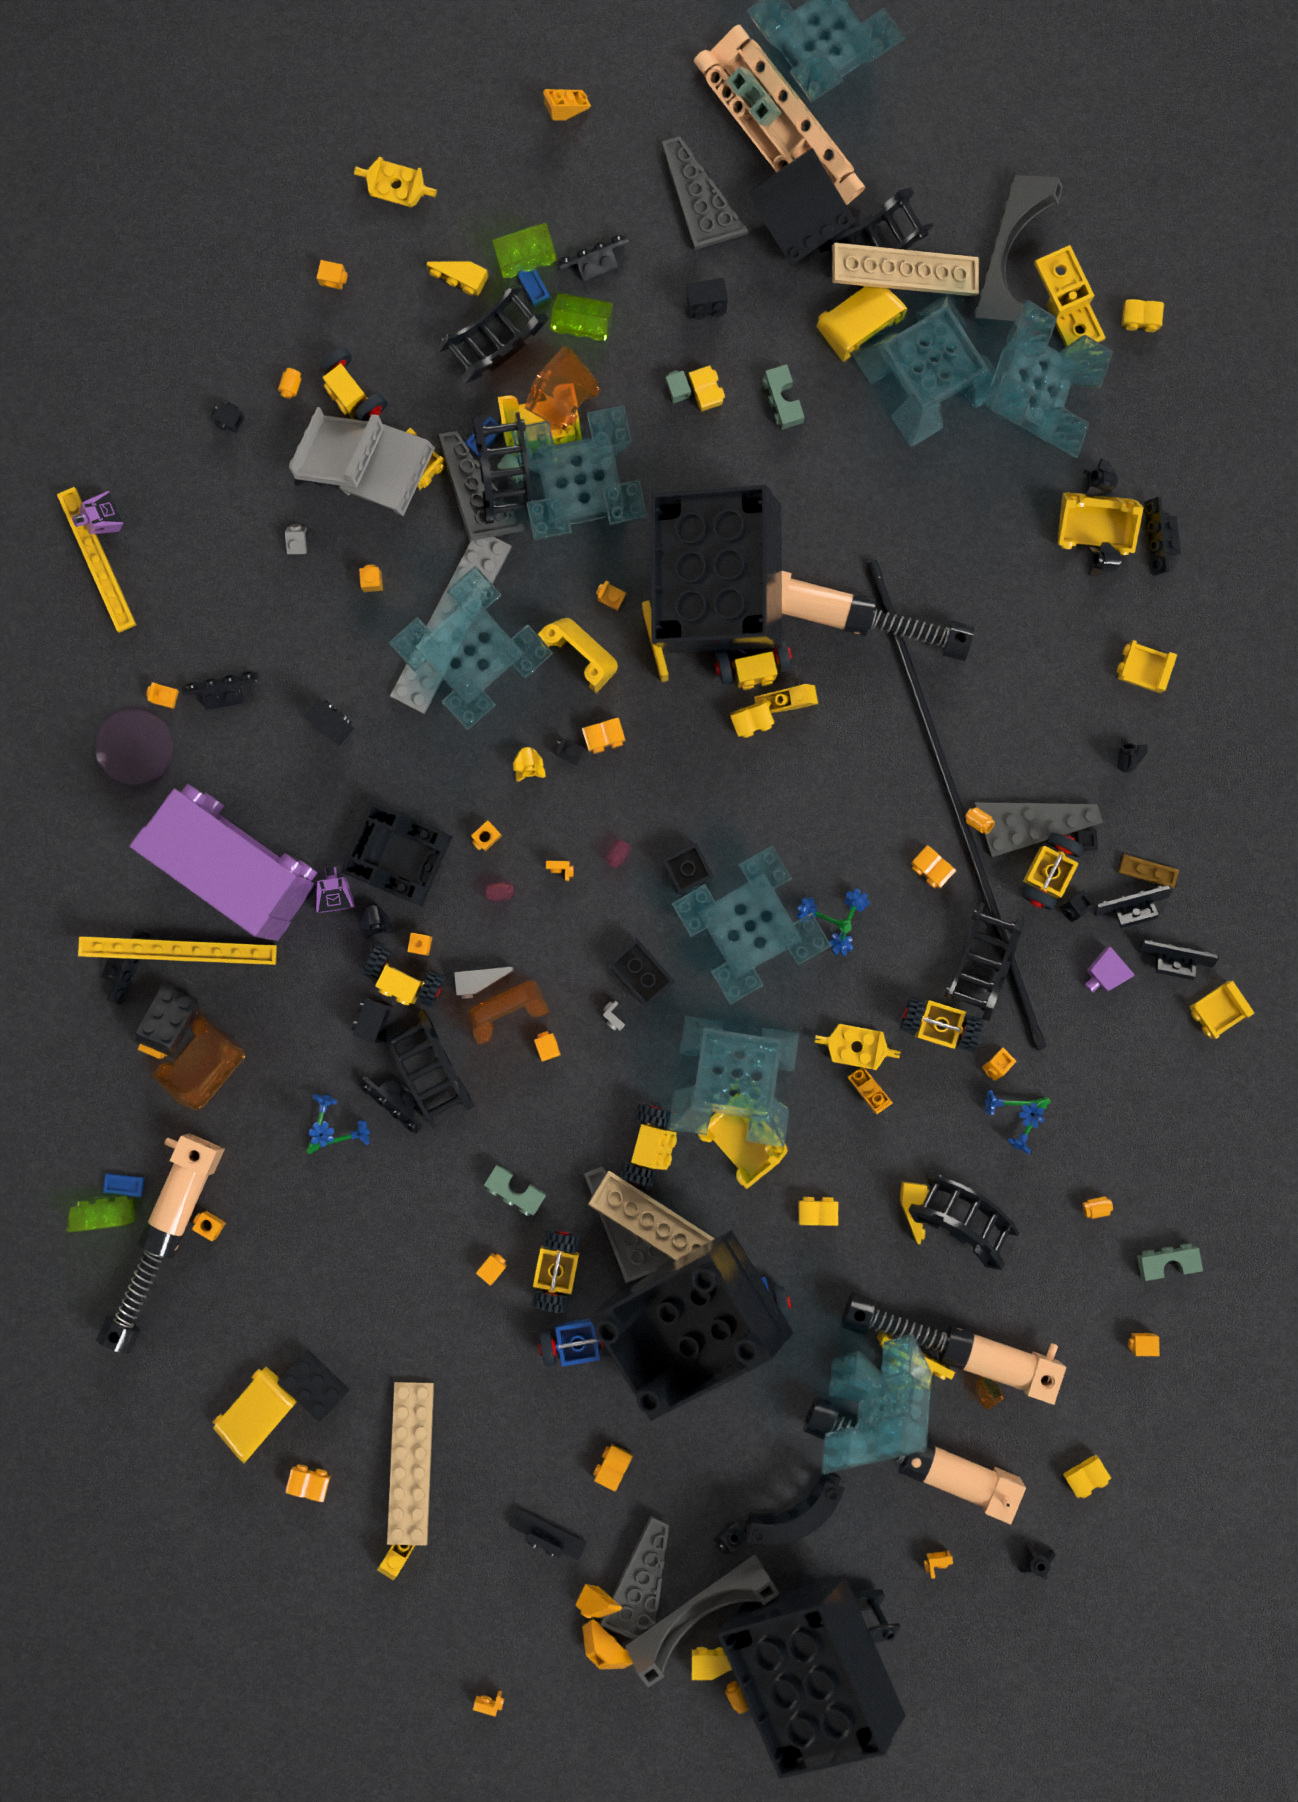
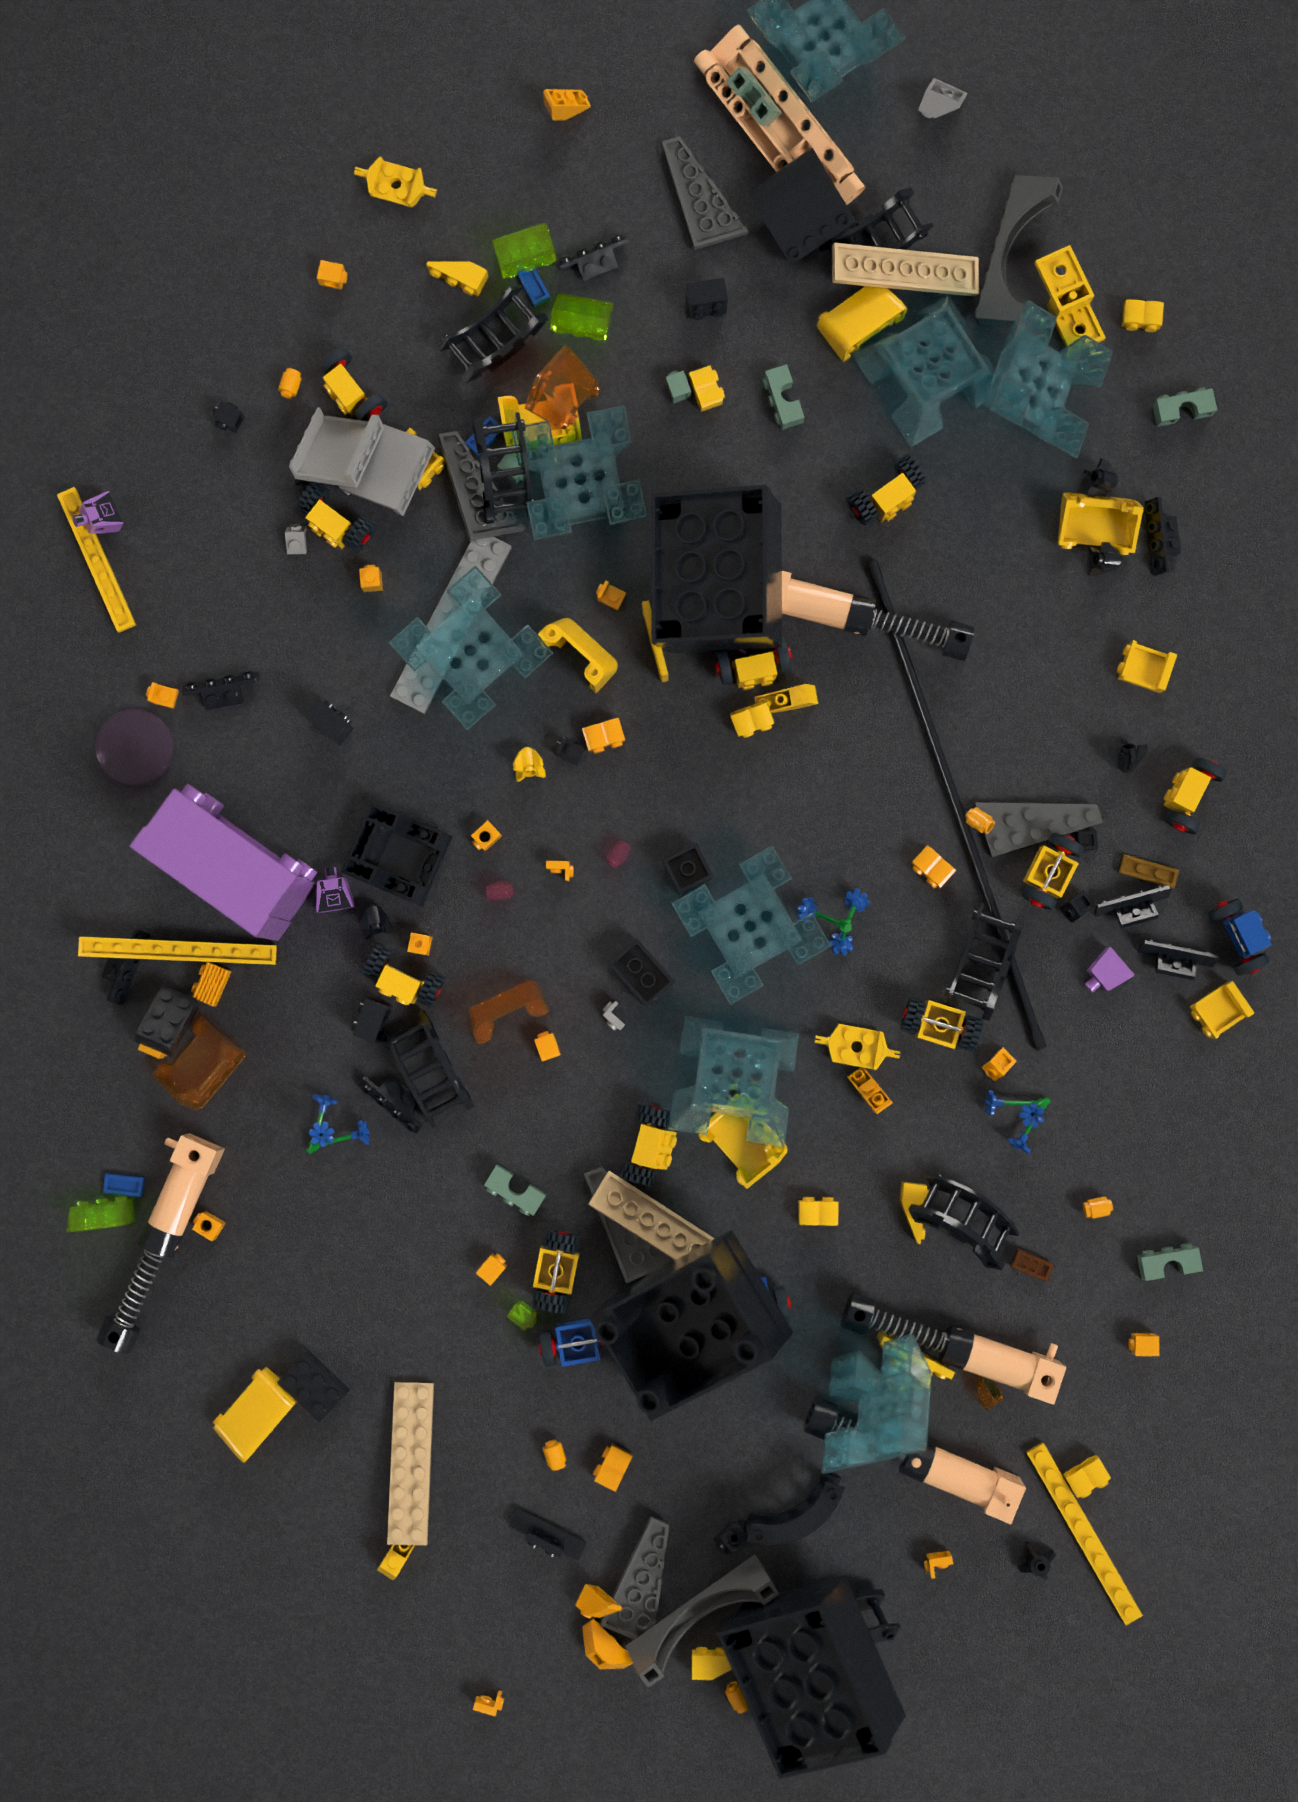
(210, 984): none -> light orange brick
(308, 1483): light orange brick -> none
(332, 525): none -> brick
(475, 981): light grey slope -> none
(522, 1315): none -> clear neon green brick
(554, 1455): none -> light orange brick
(891, 497): none -> brick
(940, 99): none -> light grey slope
(1032, 1265): none -> reddish brown plate
(1084, 1533): none -> yellow plate
(1187, 792): none -> brick
(1200, 402): none -> sand green arch
(1246, 934): none -> brick

